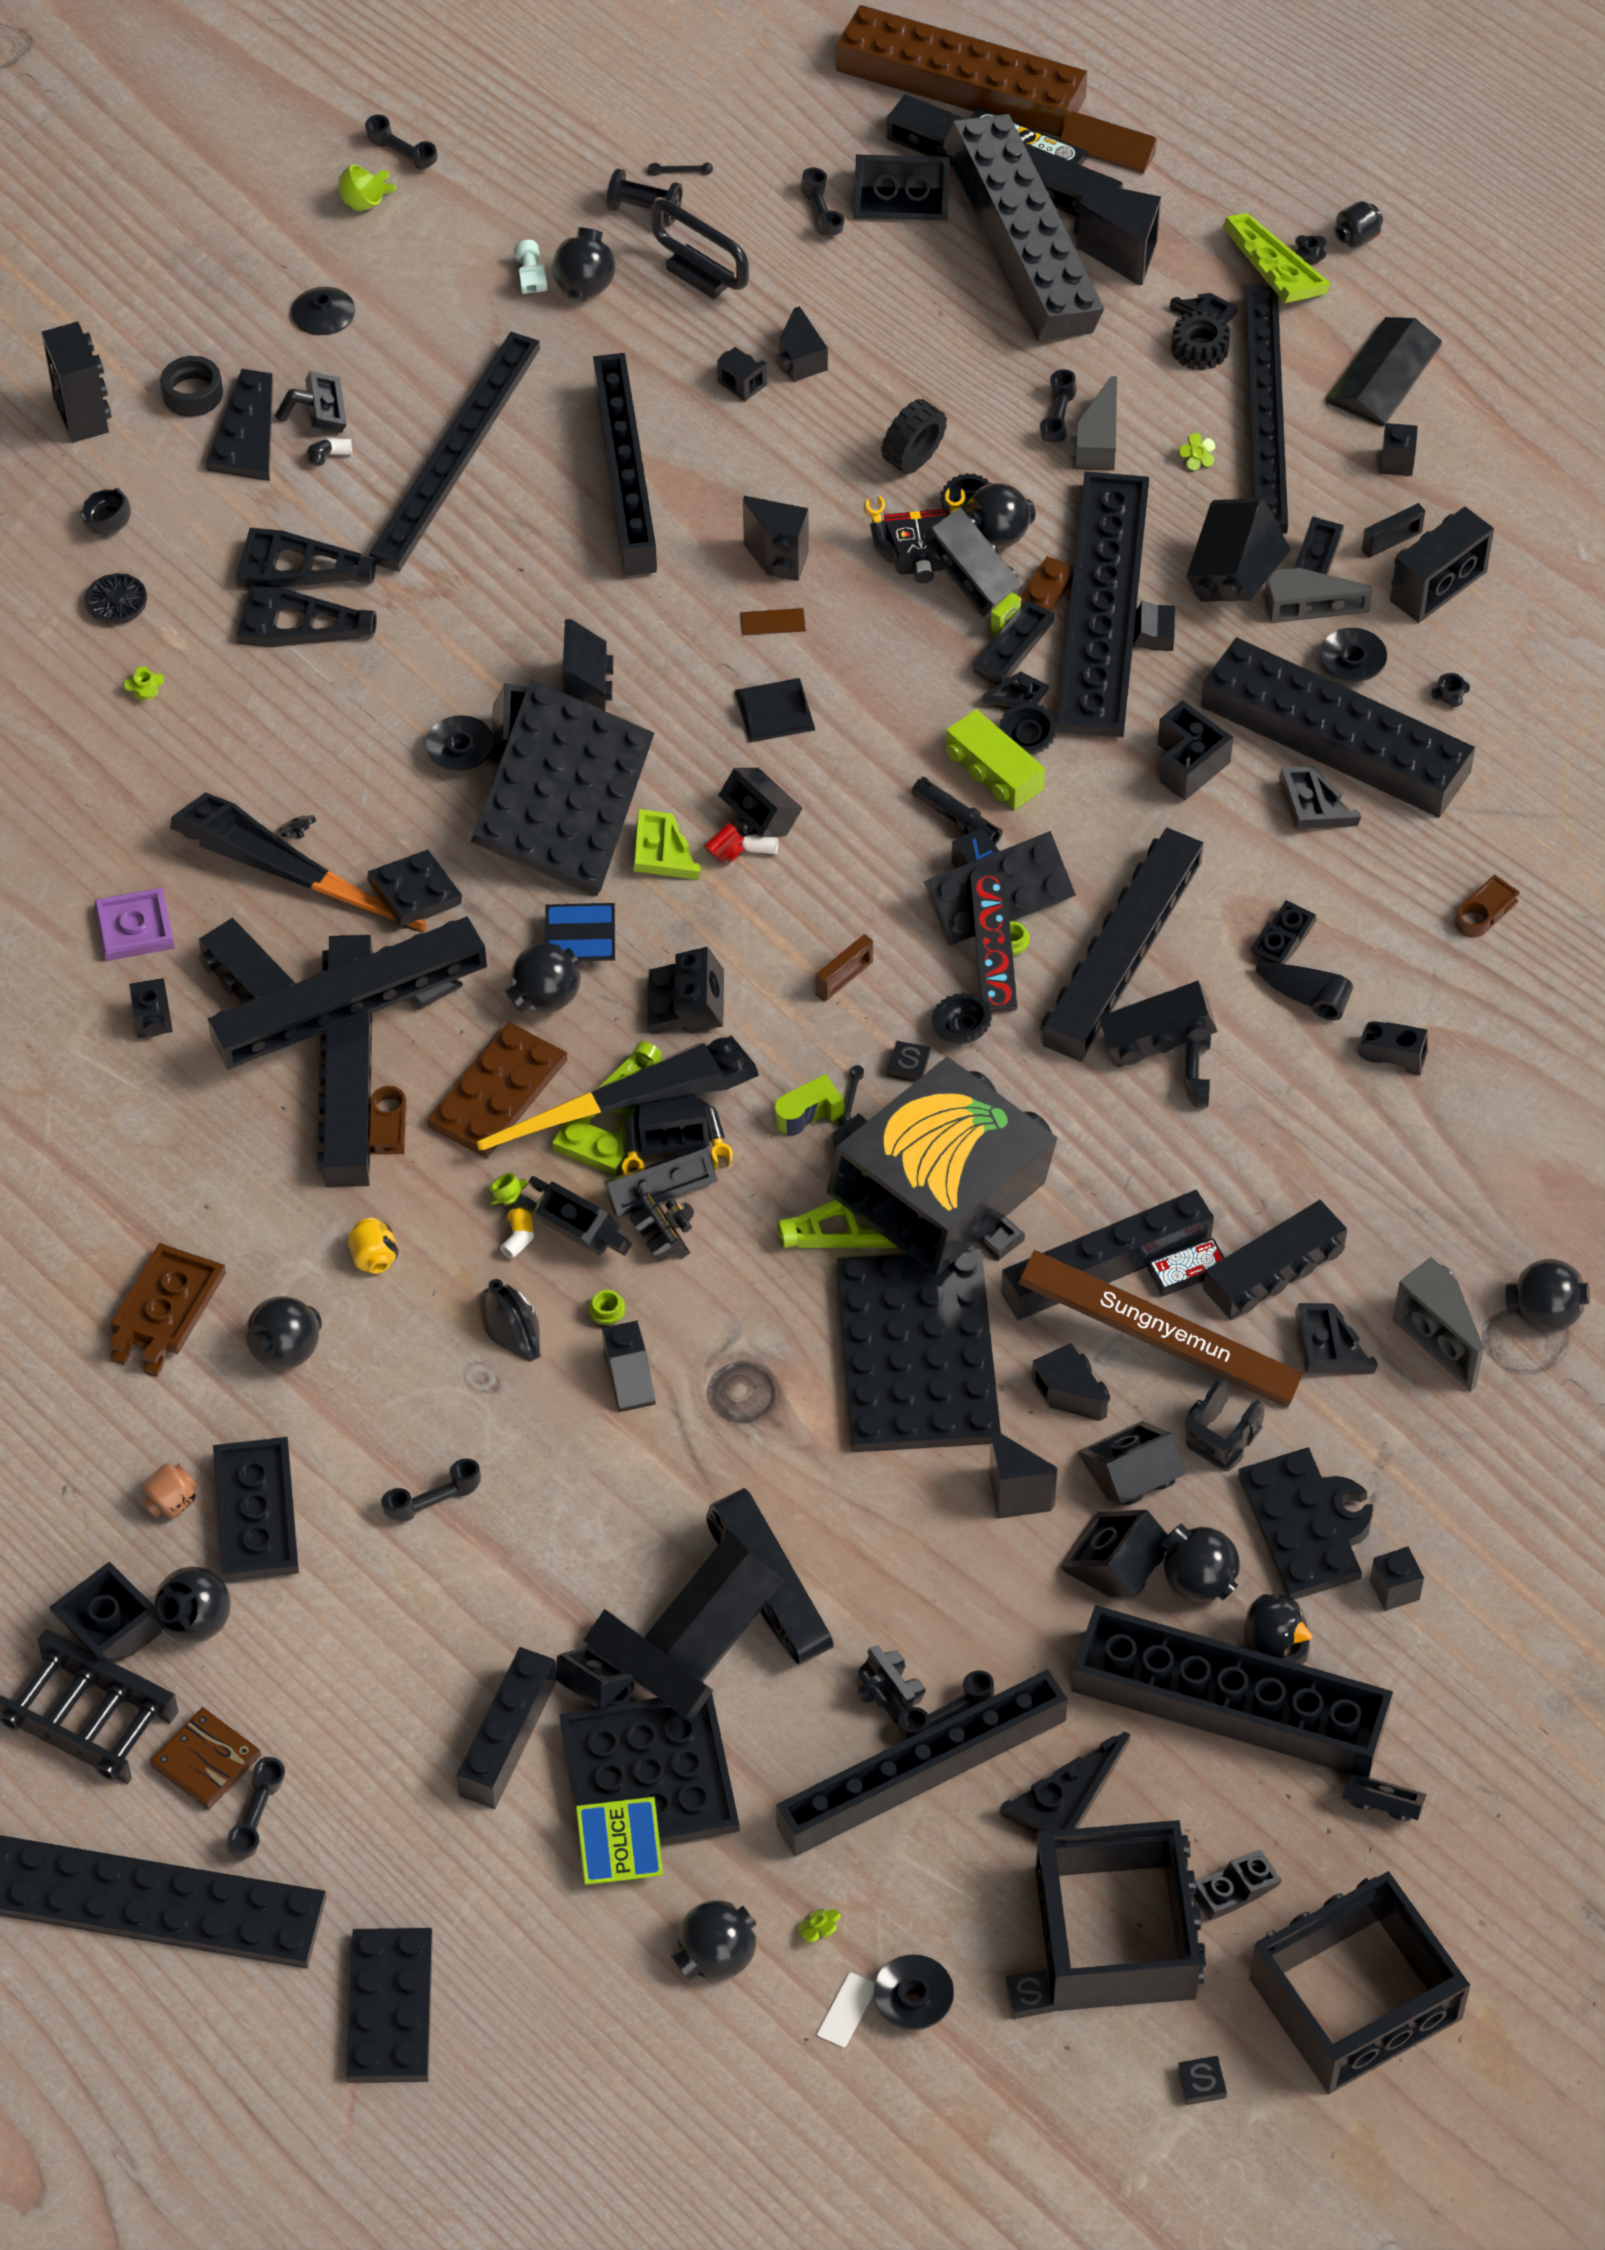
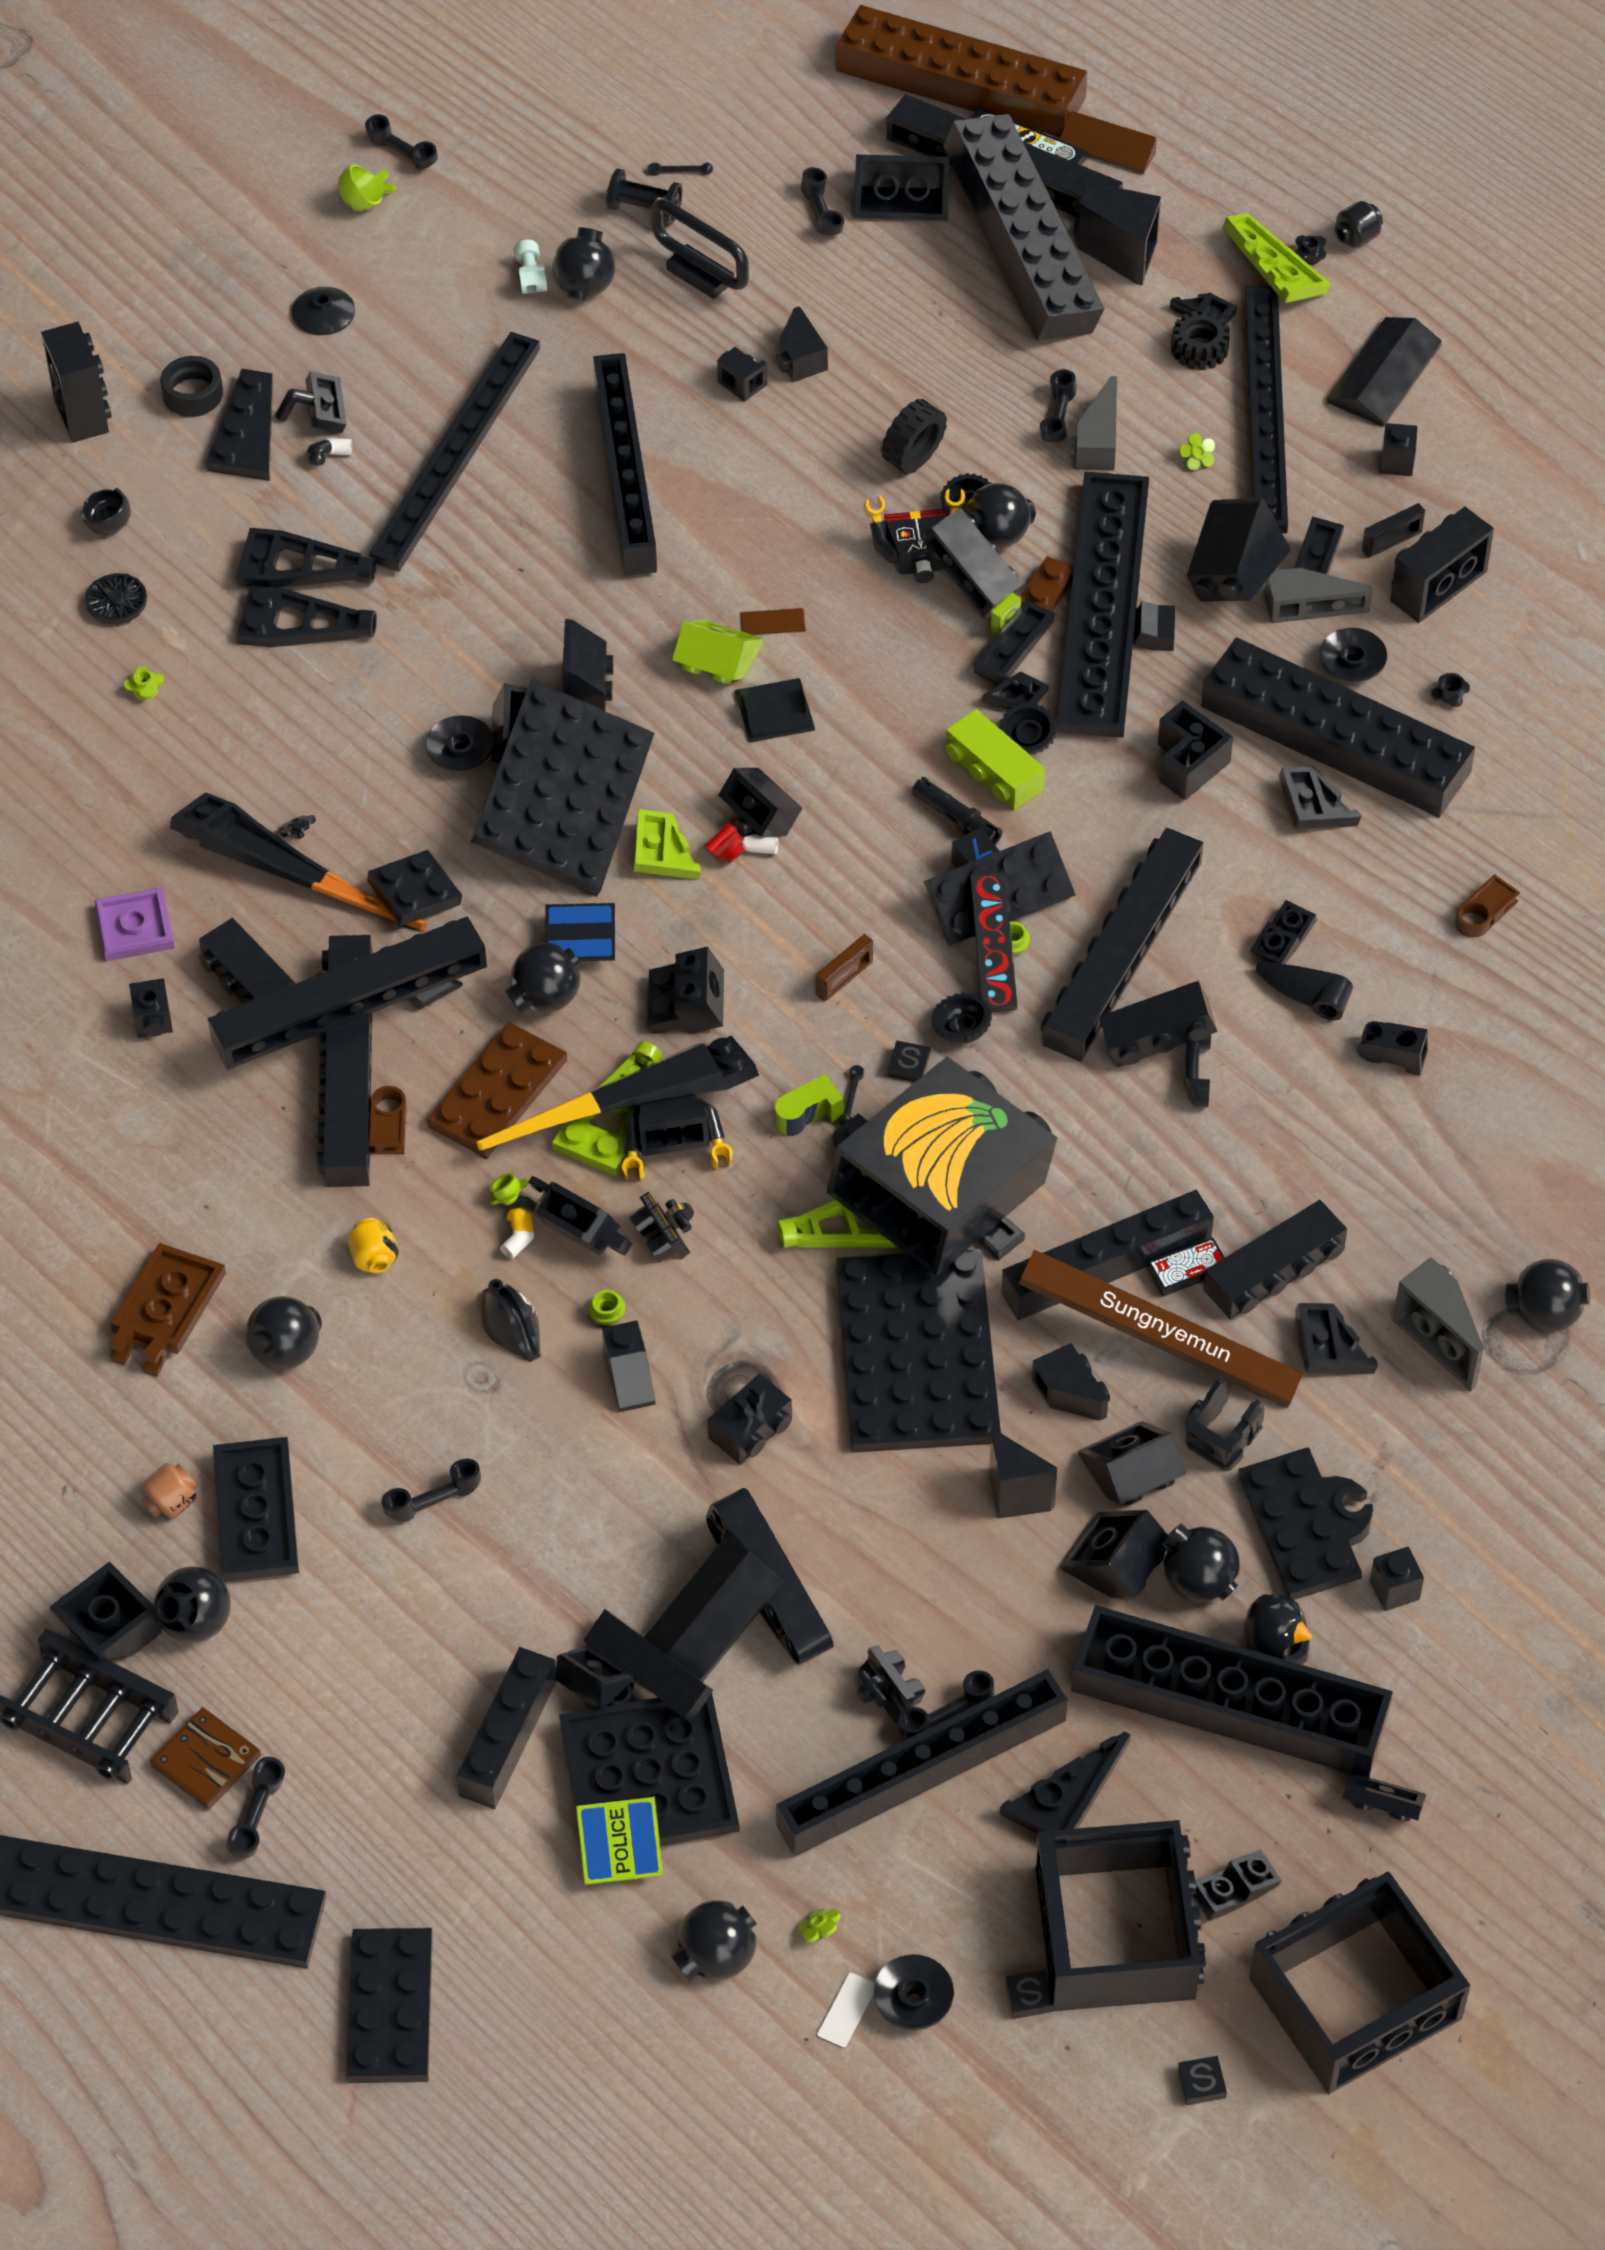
(661, 1180): black plate -> none
(715, 650): none -> lime slope
(750, 1419): none -> black brick
(776, 536): black slope -> none

